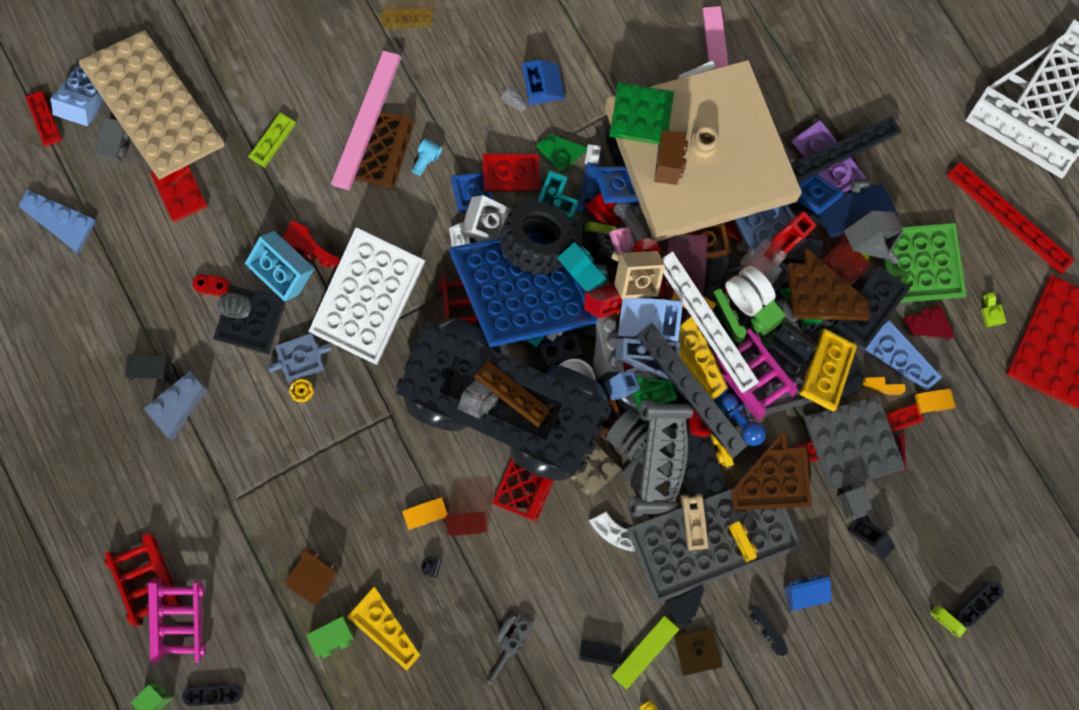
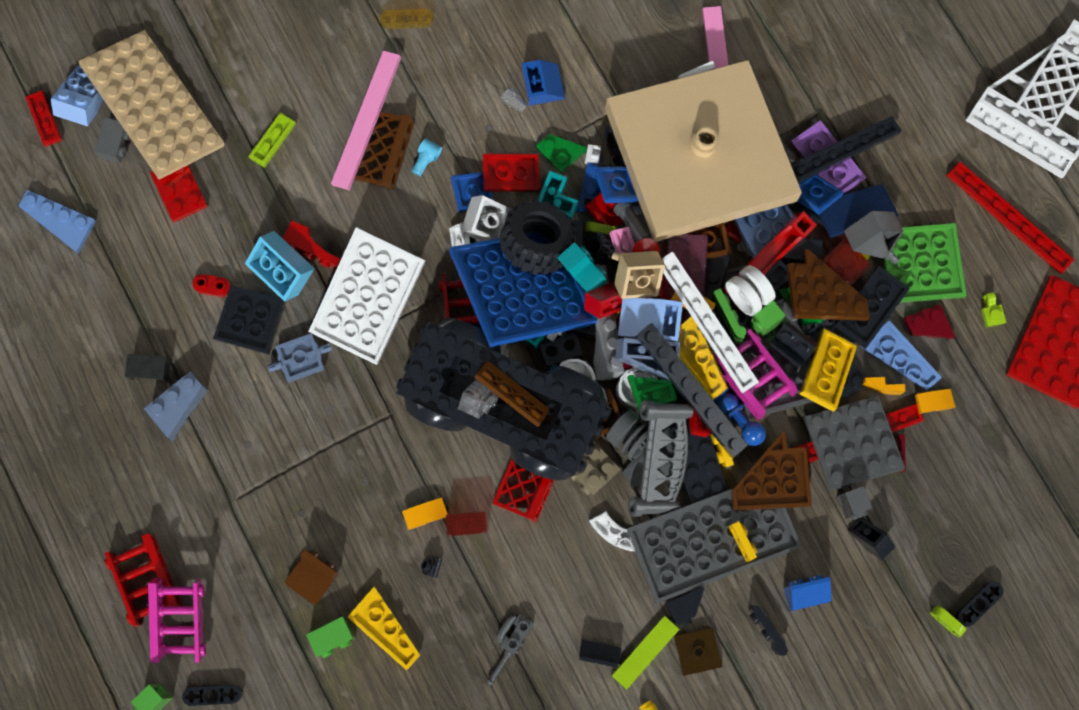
(234, 305): dark grey gear -> none
(299, 384): yellow plate -> none
(622, 385): medium blue brick -> none
(641, 113): green plate -> none
(671, 157): reddish brown brick -> none
(694, 522): tan plate -> none
(767, 267): clear plate -> none
(861, 183): dark grey arm -> none

